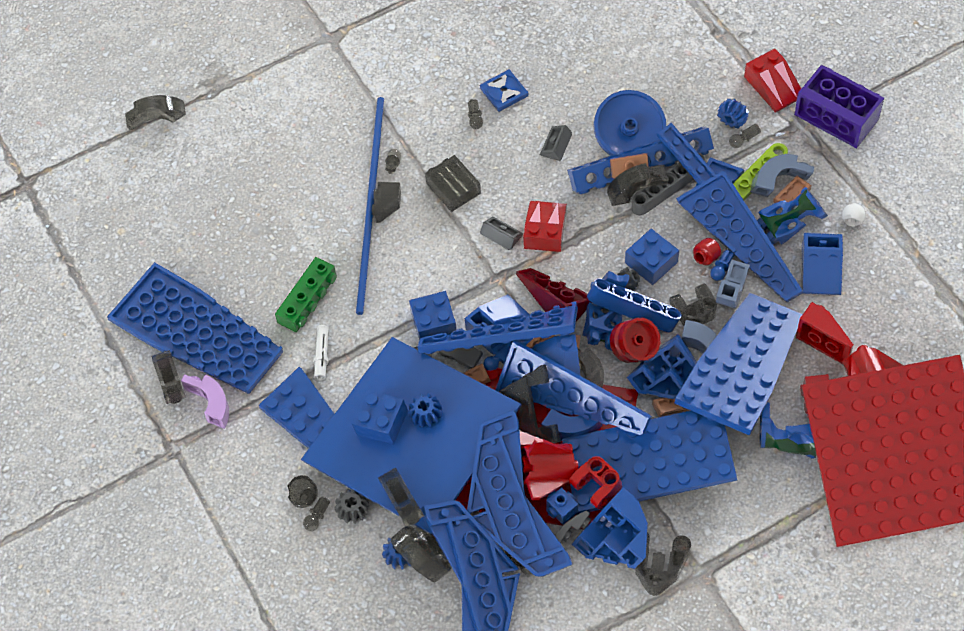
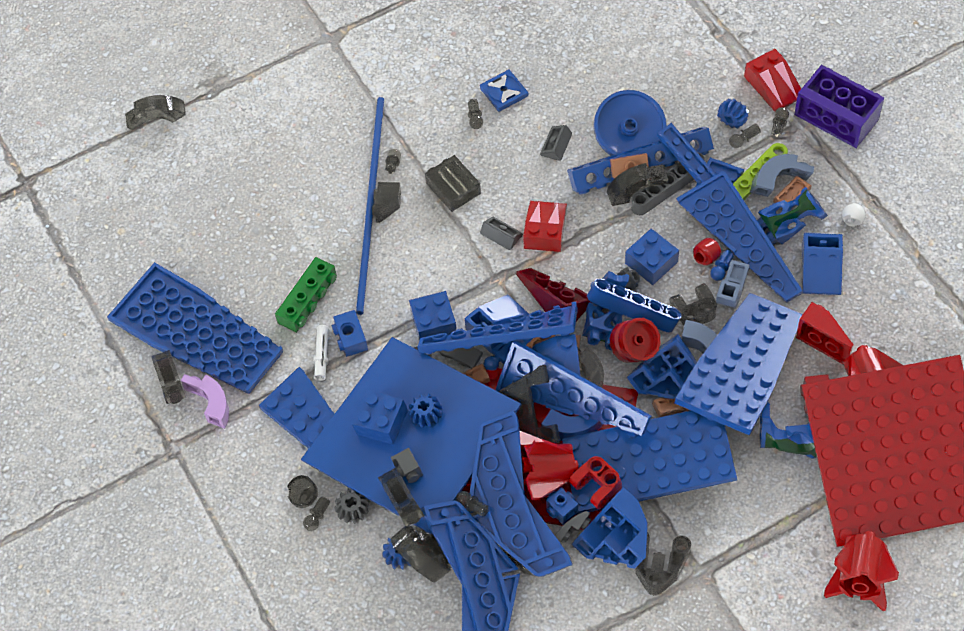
(349, 323): none -> blue brick
(407, 465): none -> dark grey brick
(472, 503): none -> clear smoke axle
(779, 121): none -> clear smoke axle
(863, 569): none -> red brick

